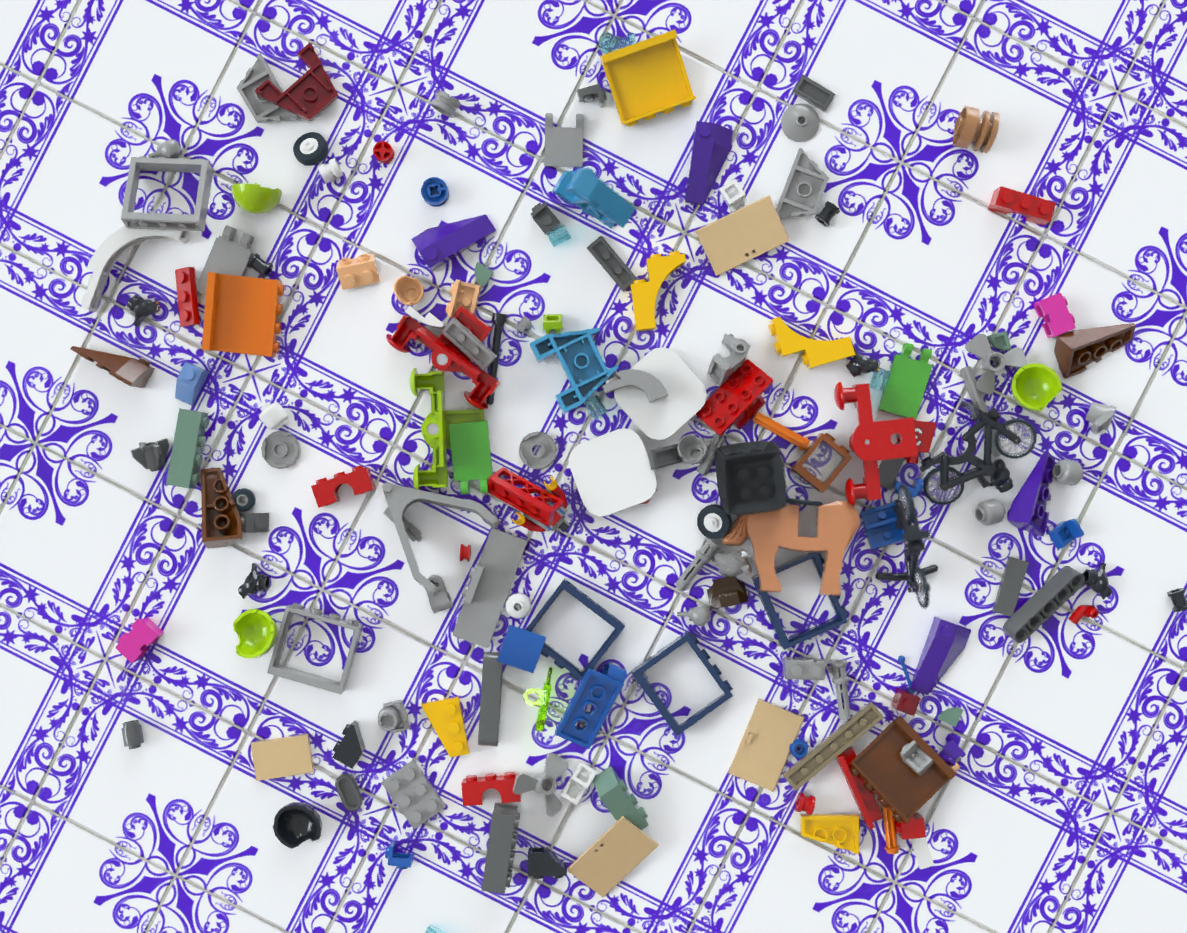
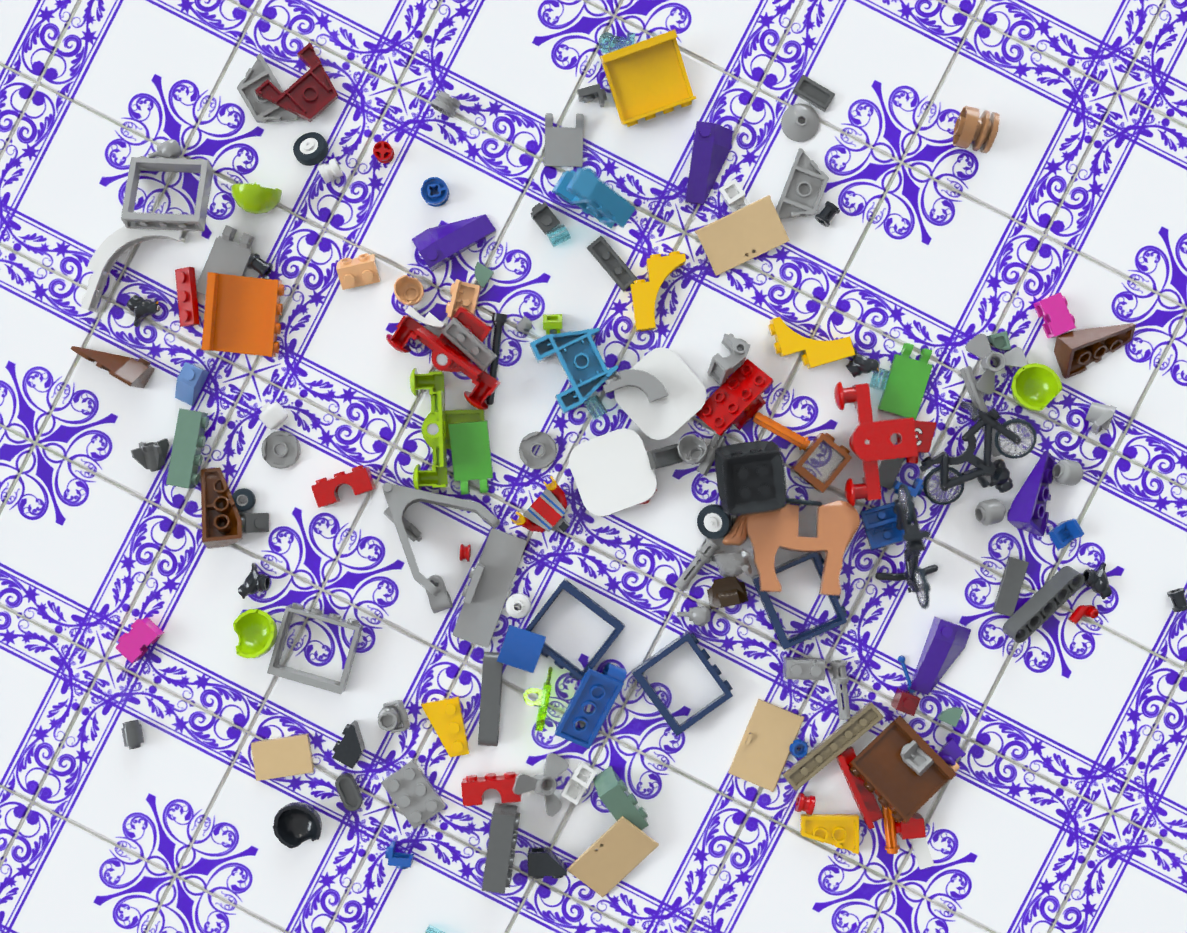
(520, 497): red fence -> none
(1012, 201): red arch -> none

